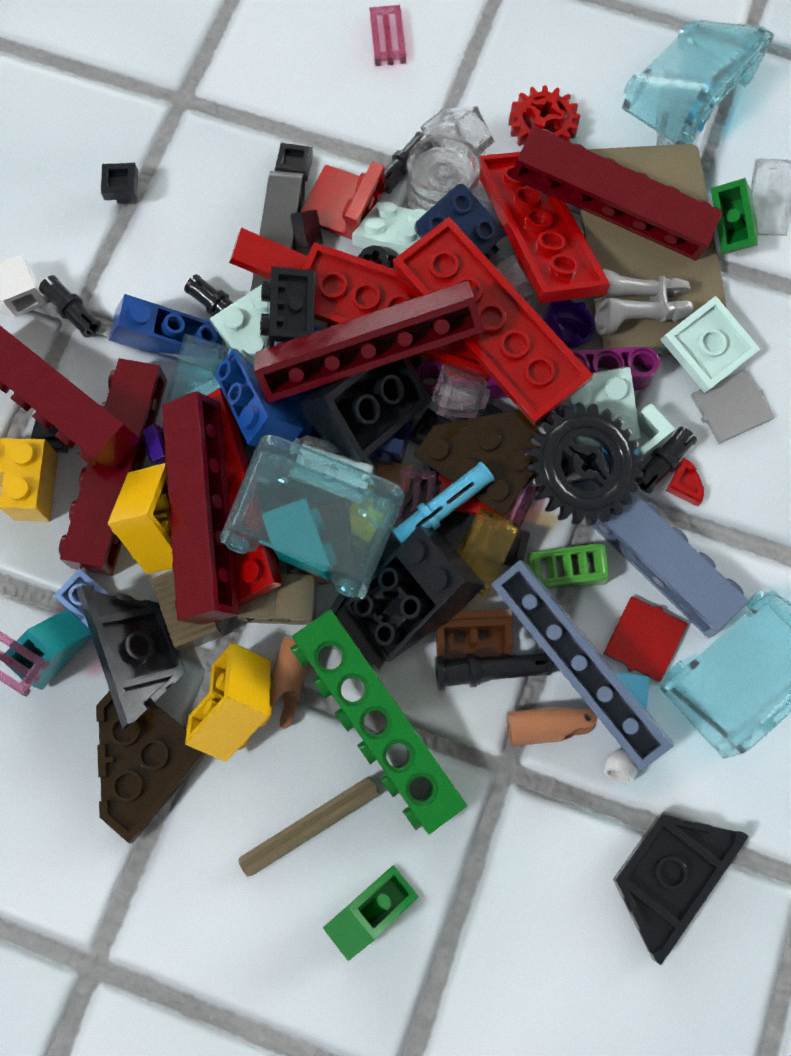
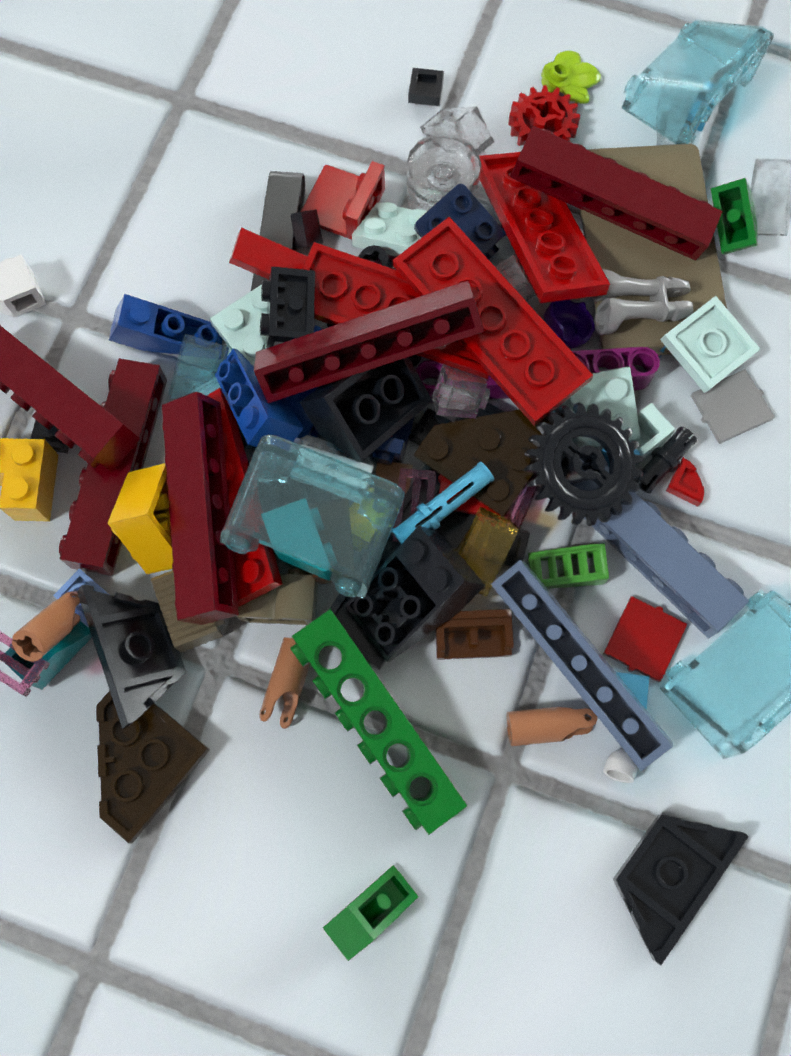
(47, 628): none -> nougat piece
(69, 306): black pin -> none
(119, 182): black tile -> none
(155, 443): dark purple plate -> none
(207, 295): black pin -> none
(235, 703): yellow brick -> none
(294, 159): black tile -> none
(308, 826): dark tan axle -> none
(388, 55): clear pink tile -> none
(397, 168): black pin -> none
(426, 86): none -> black plate
(474, 669): black pin -> none
(570, 76): none -> lime plate

